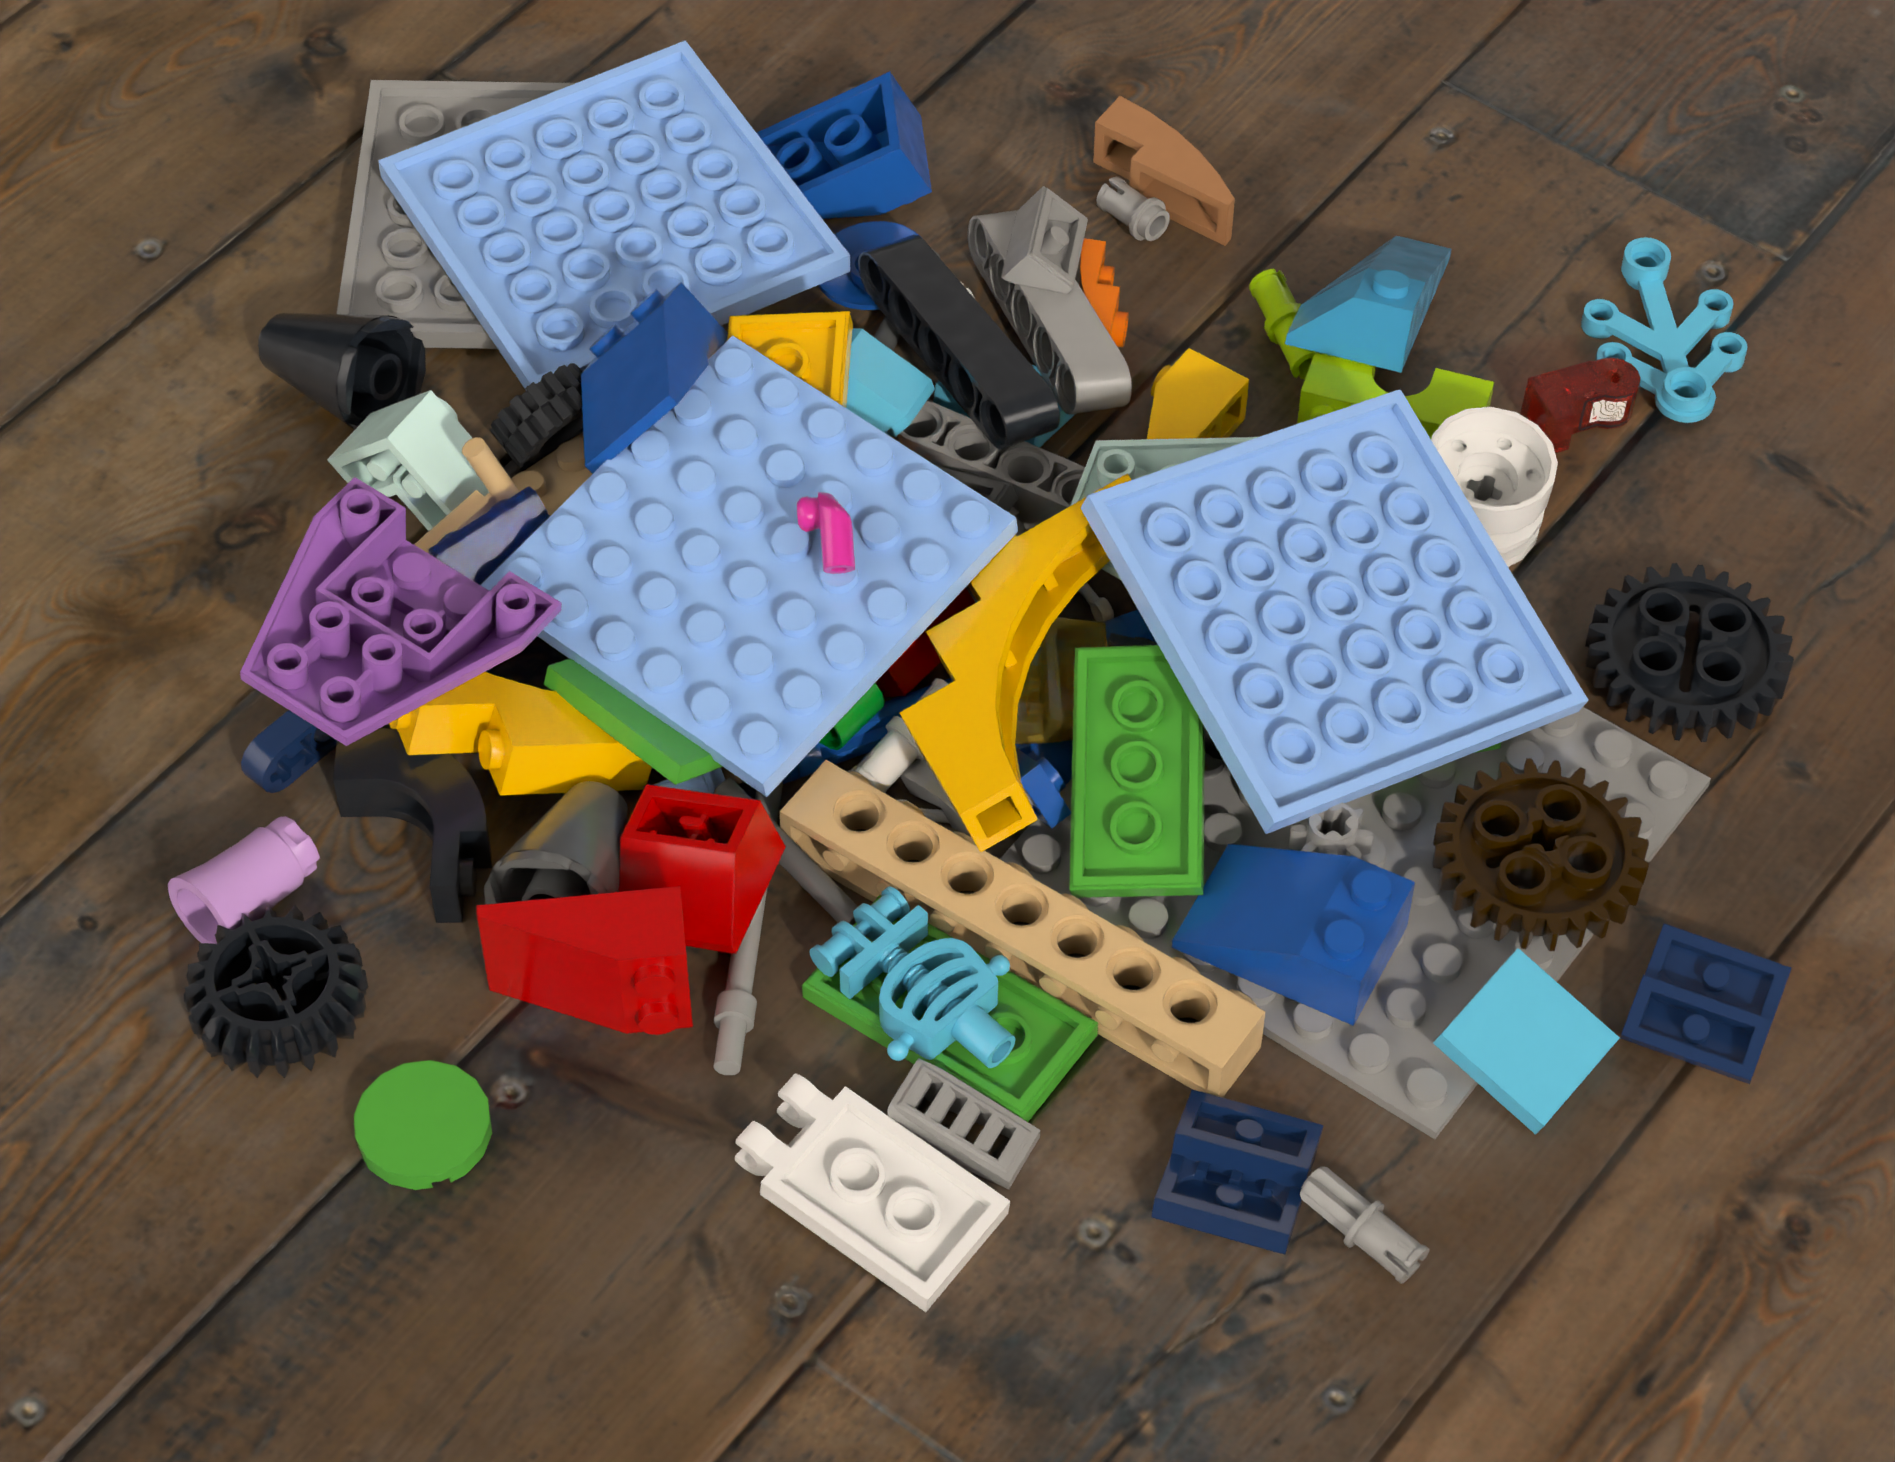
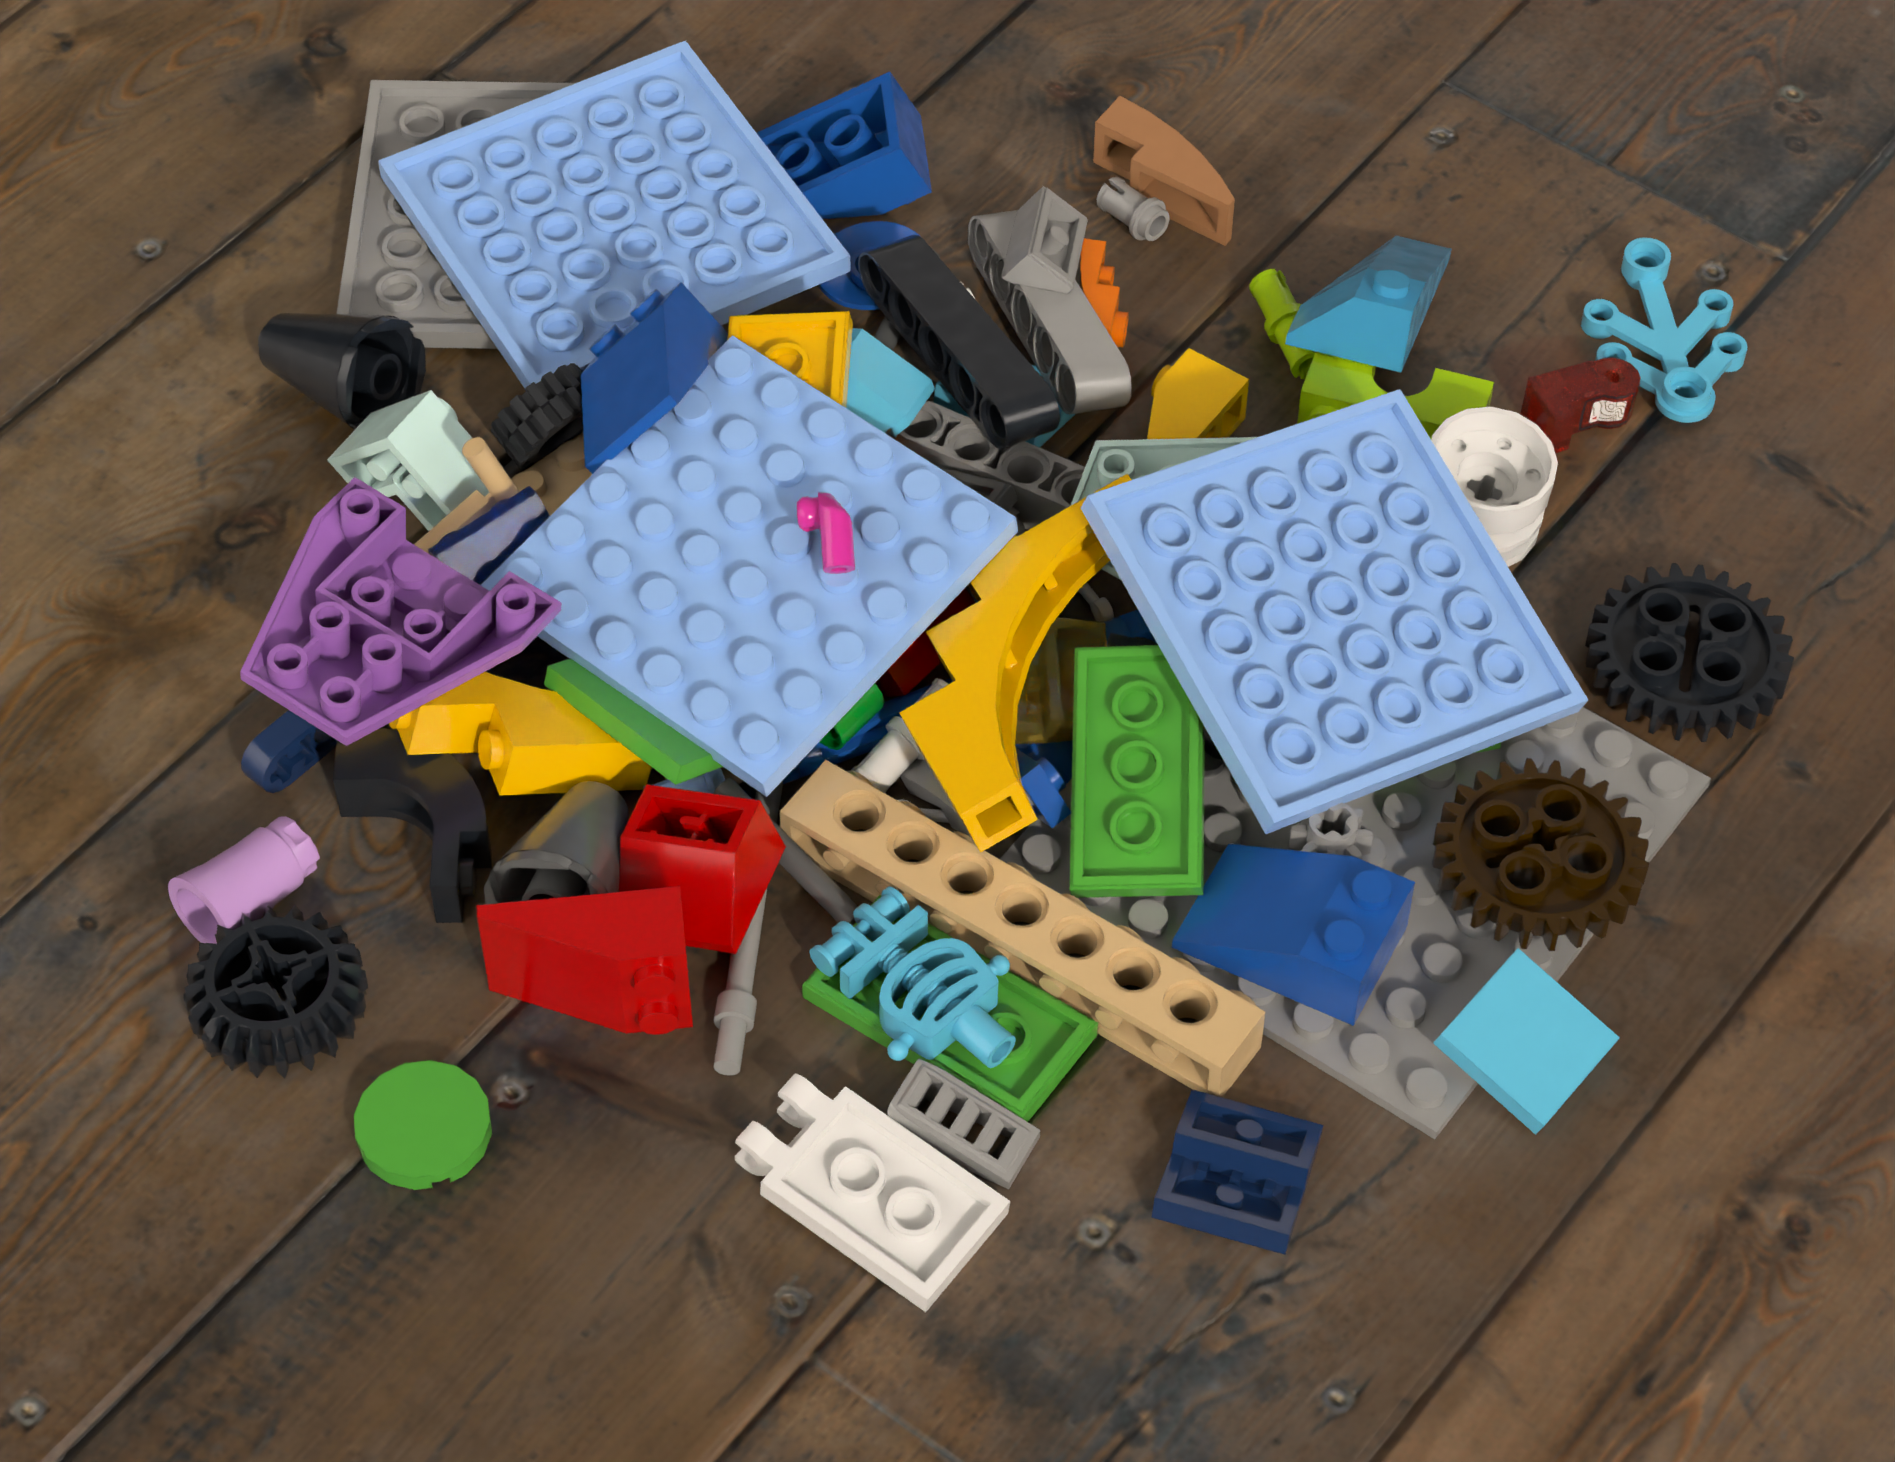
(1363, 1223): light grey axle -> none
(1706, 1003): dark blue slope -> none

